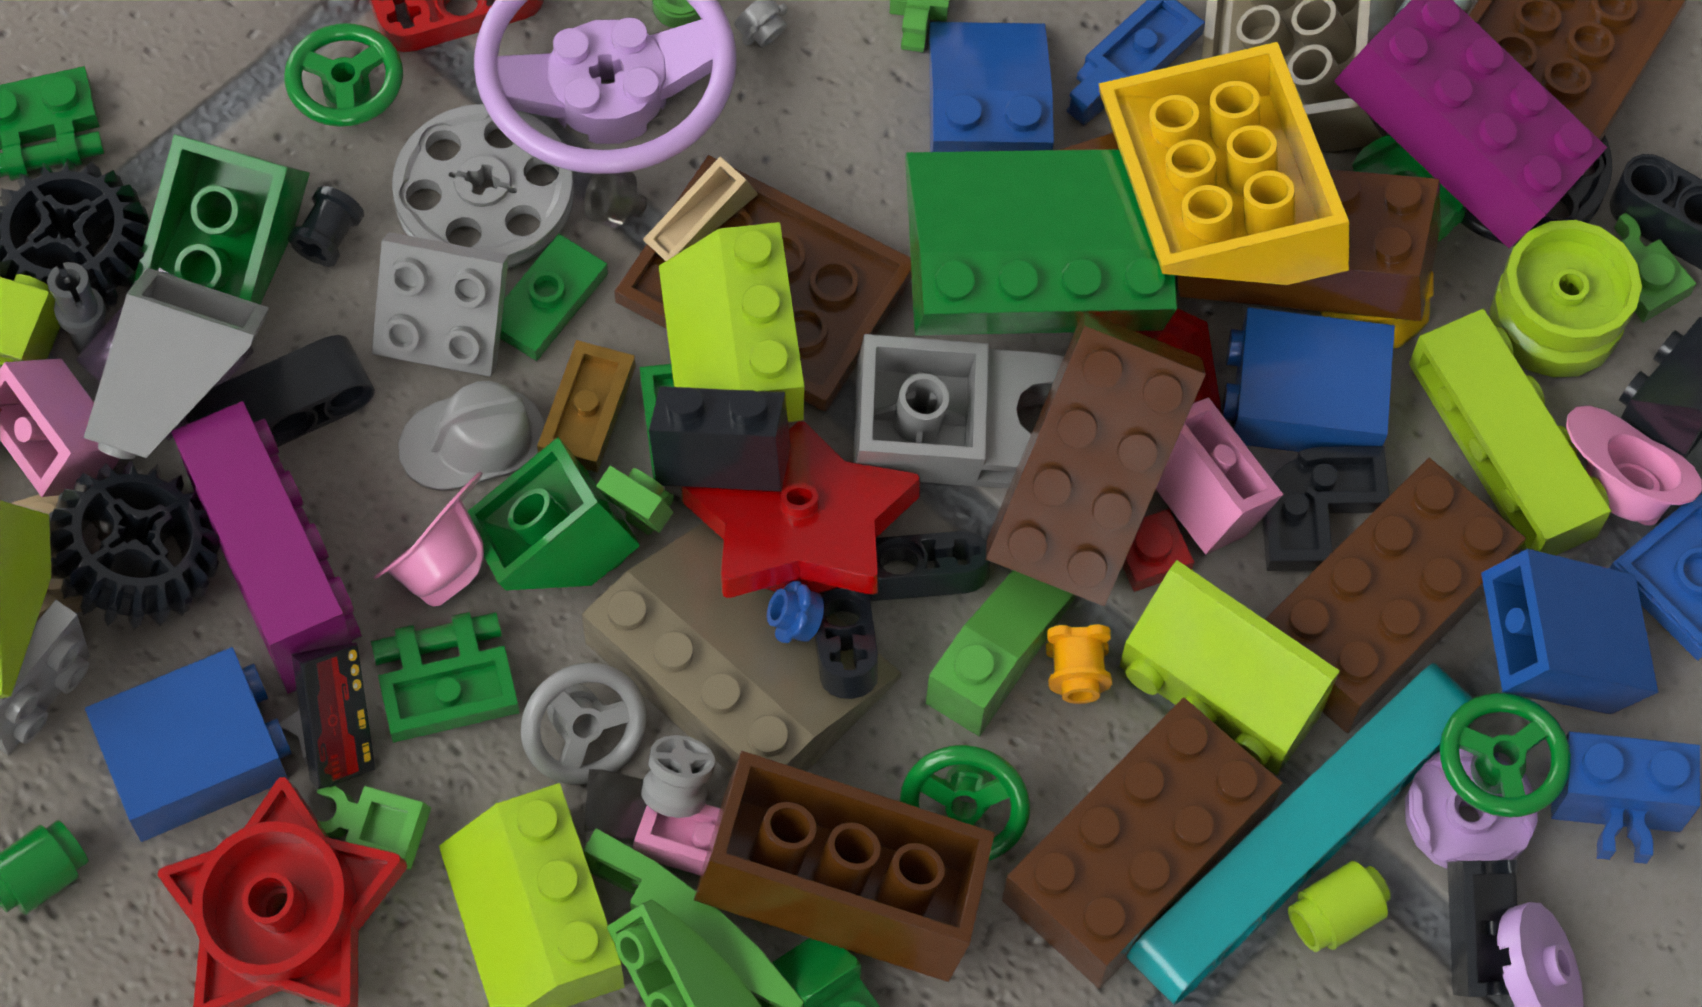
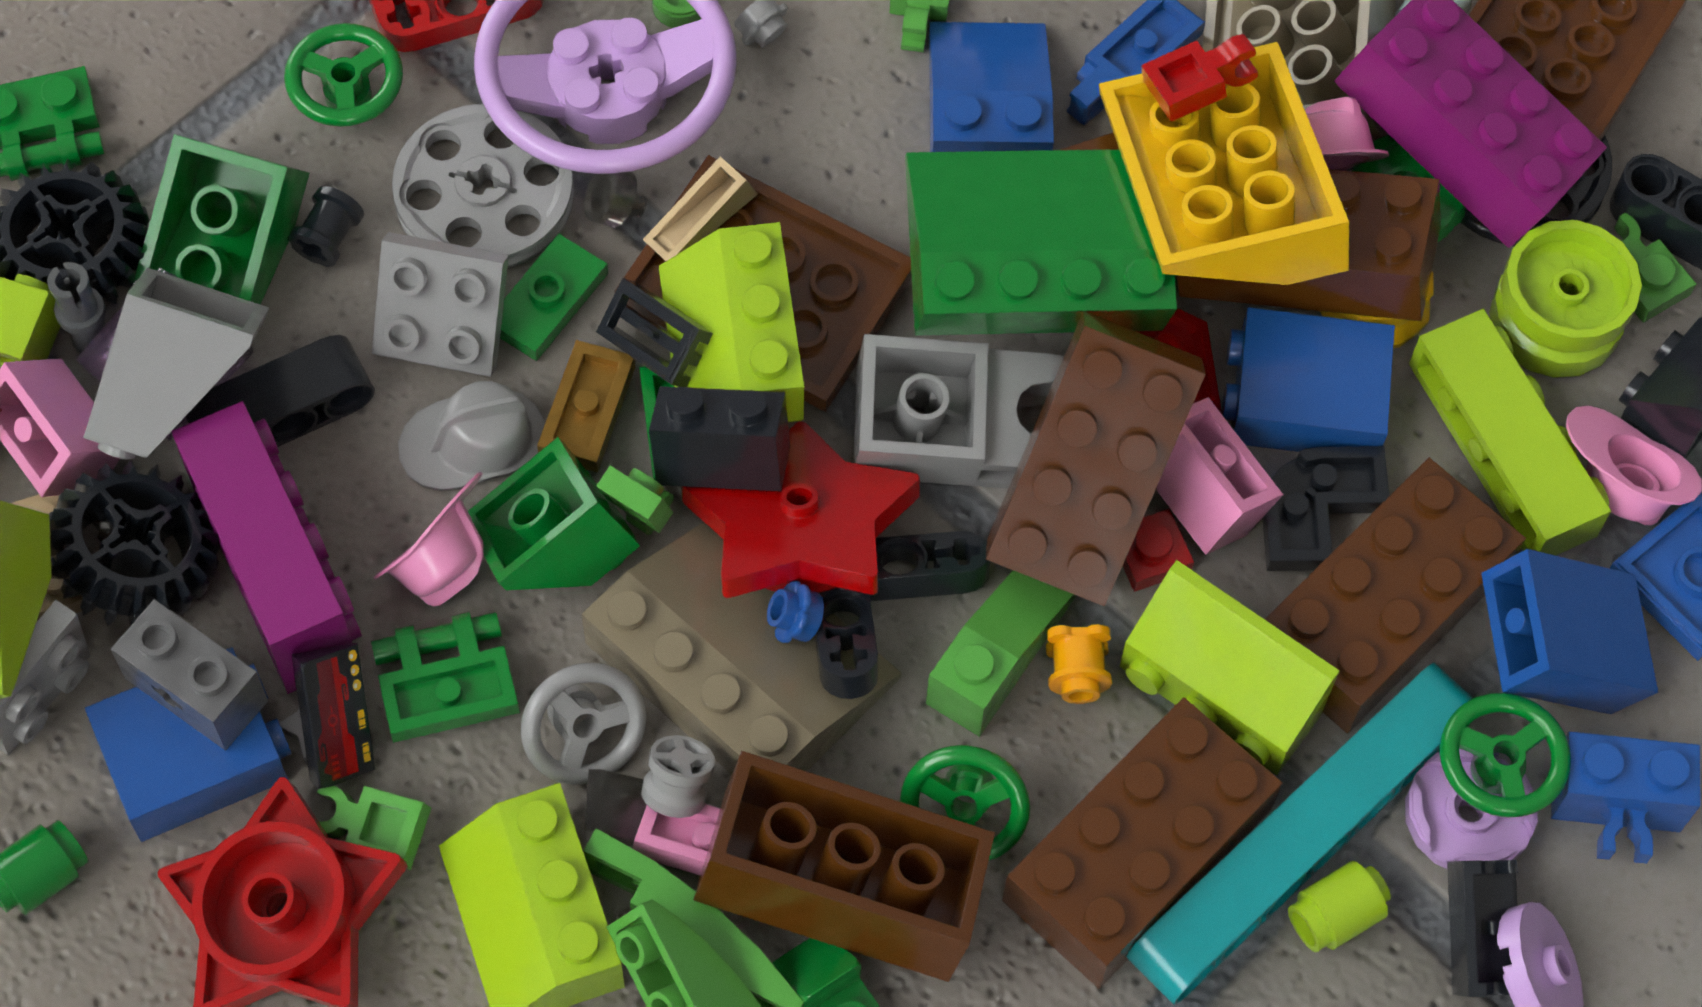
(189, 674): none -> flat silver brick
(683, 350): none -> black tile
(1196, 78): none -> red plate
(1343, 133): none -> bright pink piece

